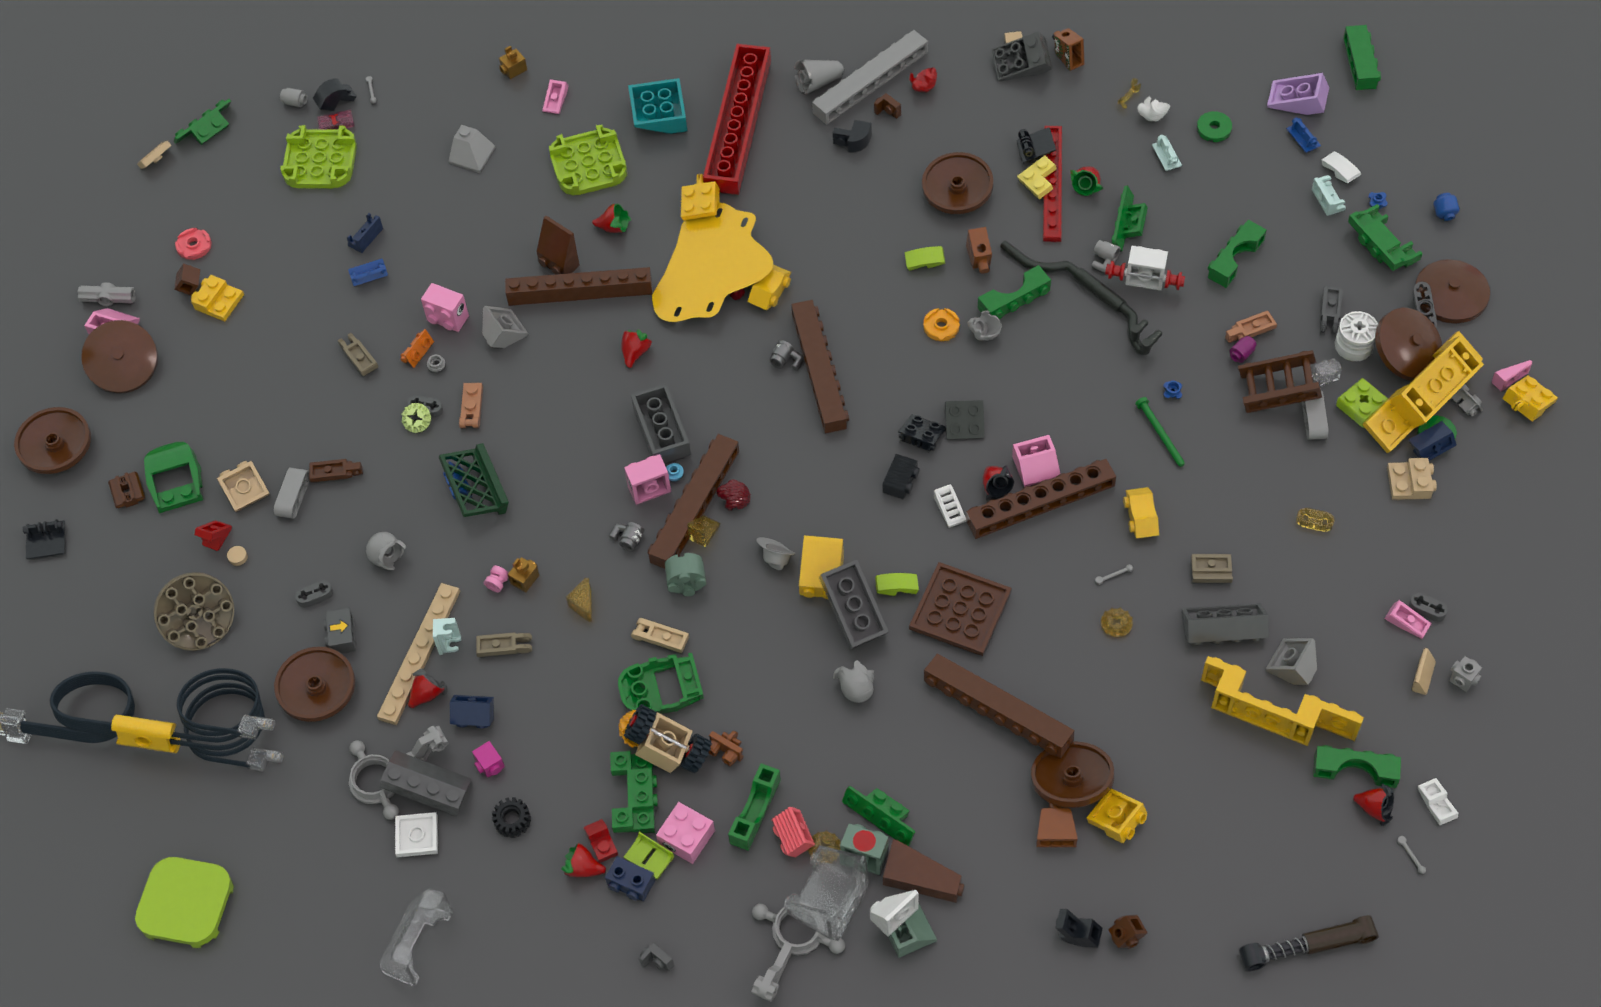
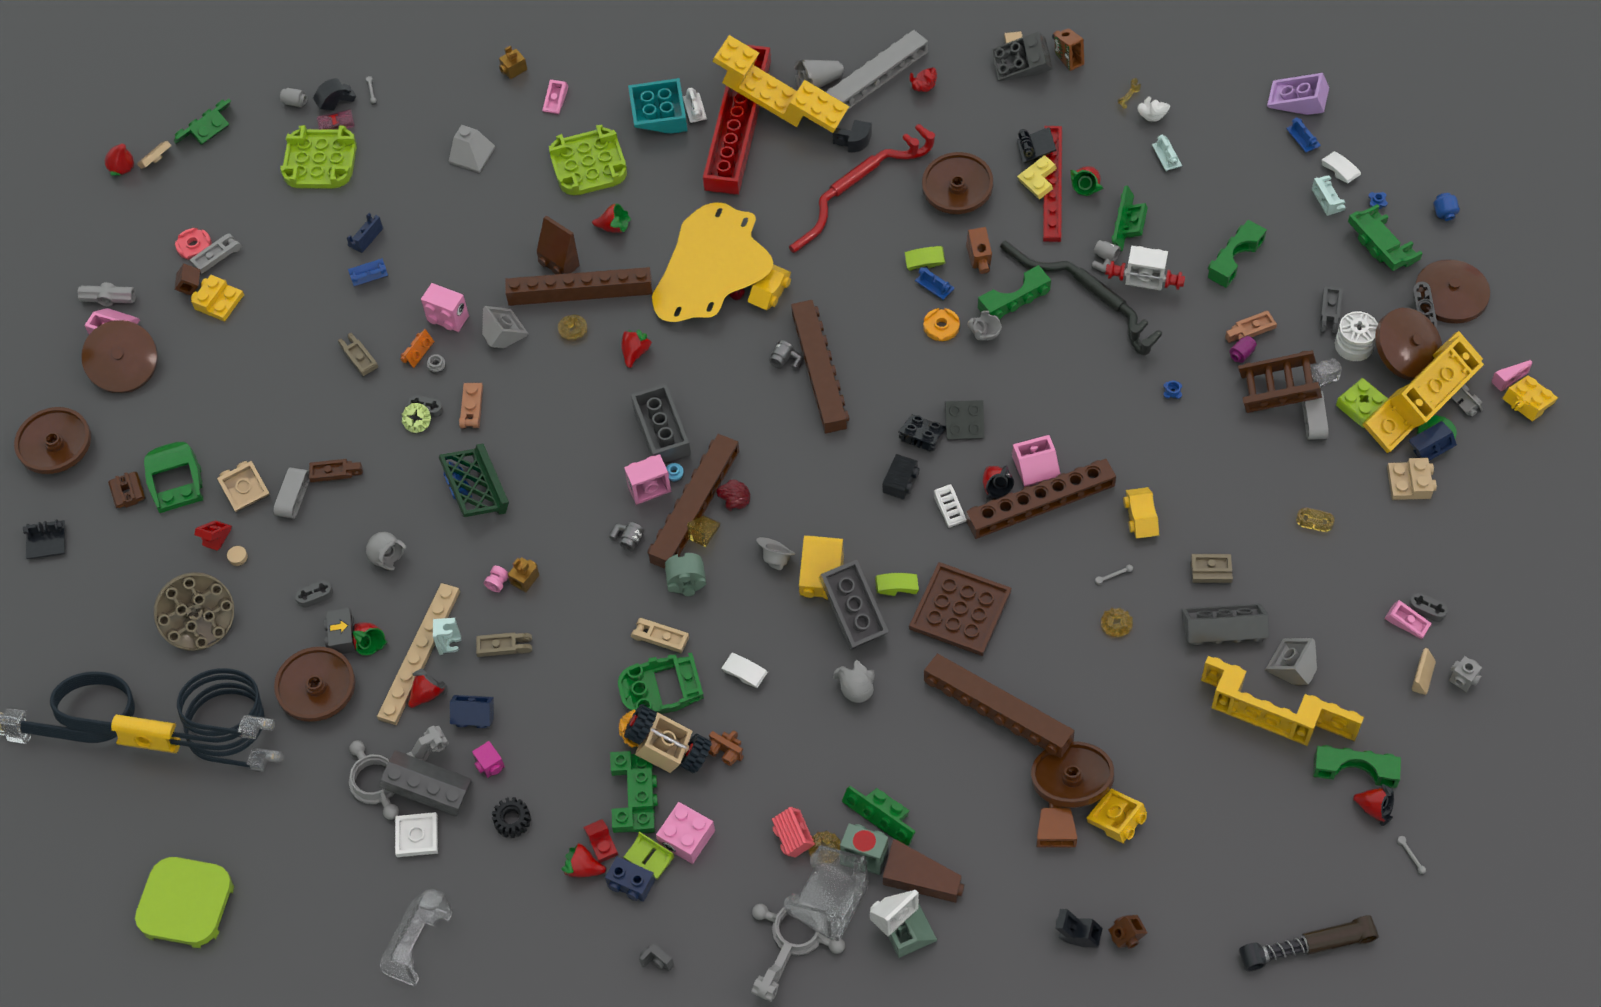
(119, 160): none -> red hat
(215, 253): none -> light grey plate
(368, 638): none -> green hat
(568, 322): none -> clear yellow gear
(580, 599): clear yellow slope -> none
(694, 106): none -> white hinge
(699, 199): yellow plate -> none
(744, 670): none -> white slope
(748, 822): green arch -> none
(774, 94): none -> yellow bracket
(860, 172): none -> red piece
(888, 104): reddish brown bracket -> none
(934, 283): none -> blue hinge
(1142, 403): green bar -> none
(1214, 118): green tile -> none
(1361, 57): green brick -> none
(1437, 802): white slope -> none

